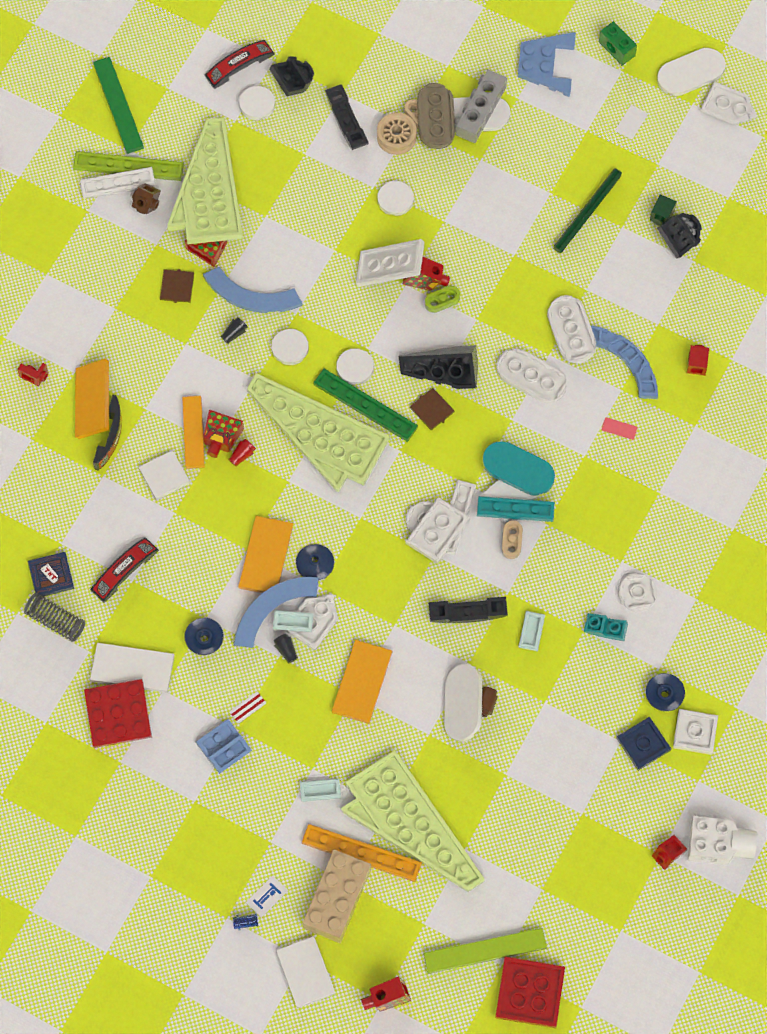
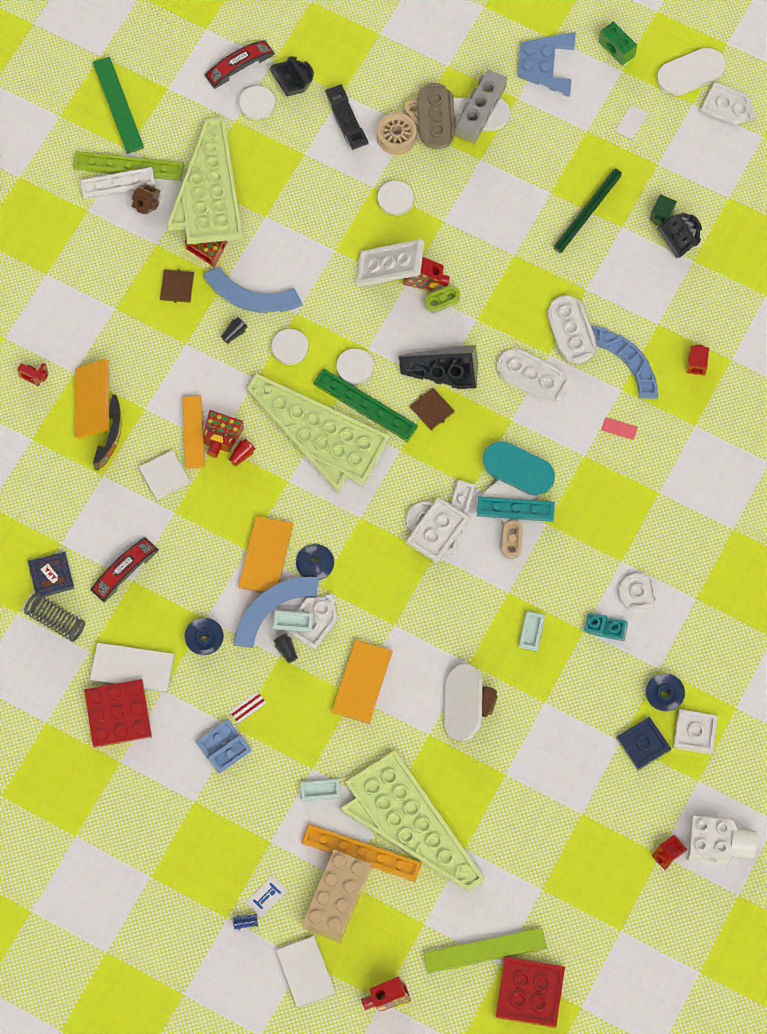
(468, 611): black slope -> none

